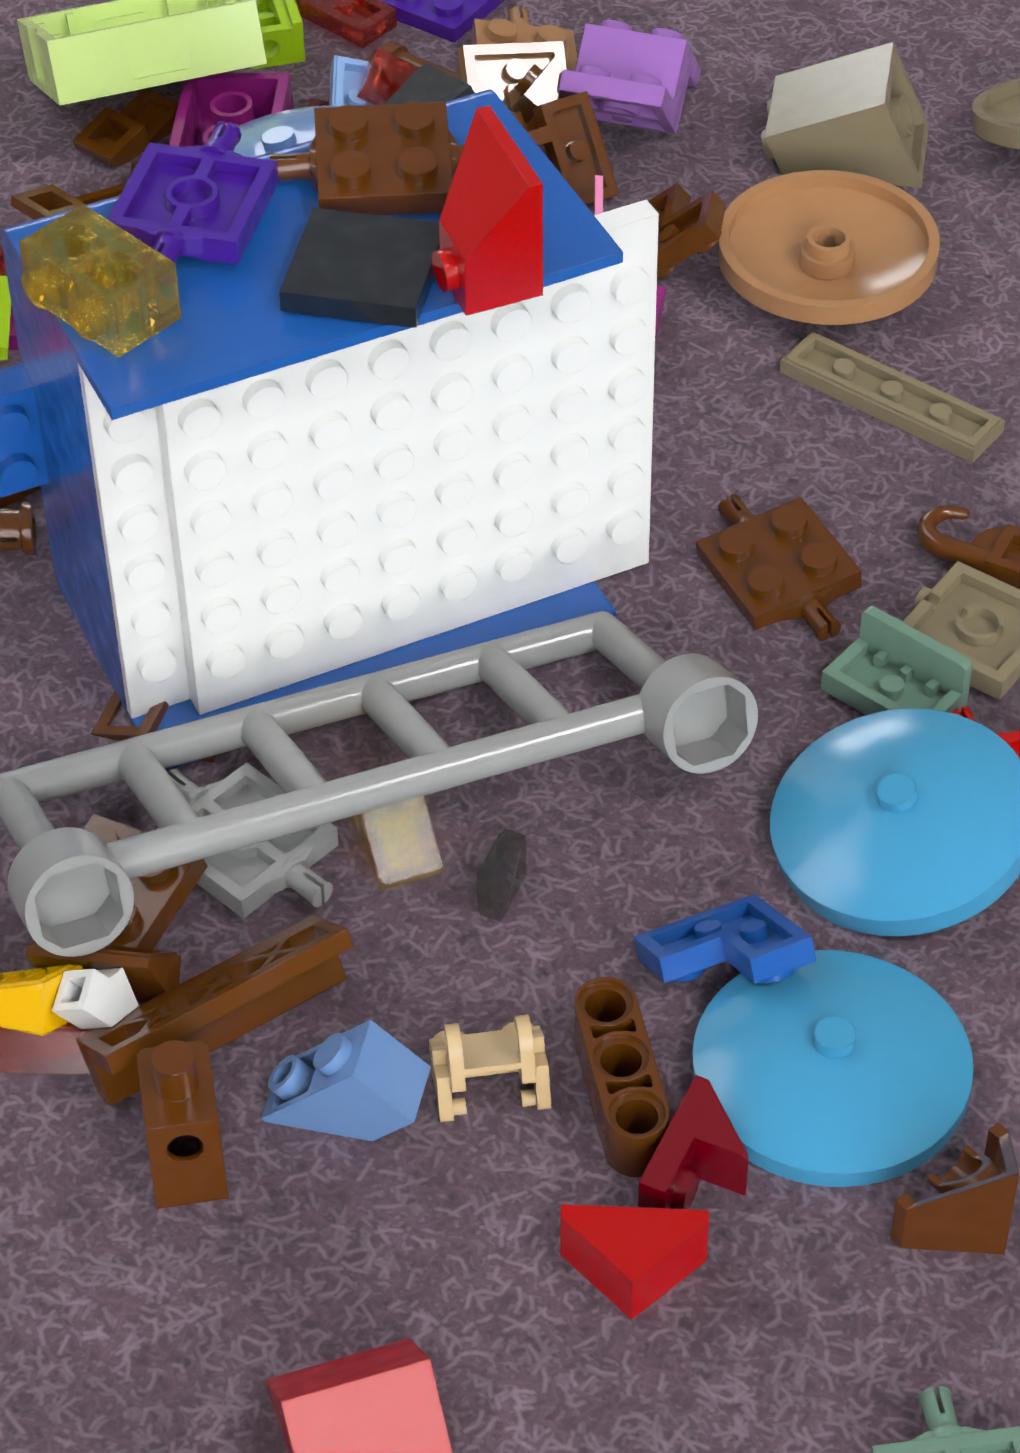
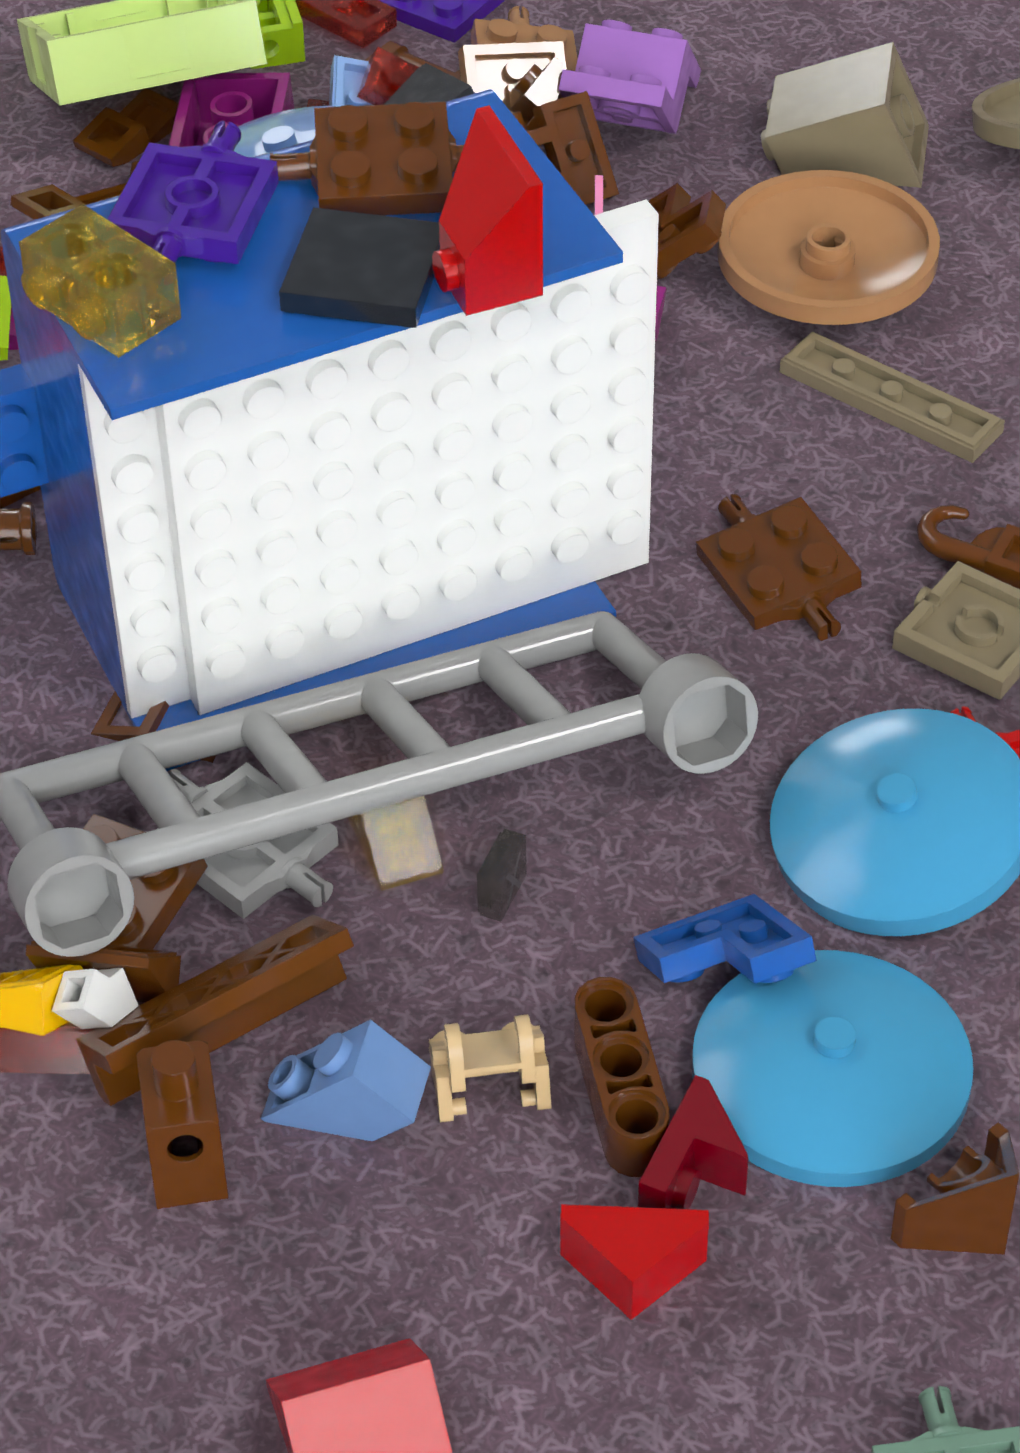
(897, 669): sand green bracket -> none

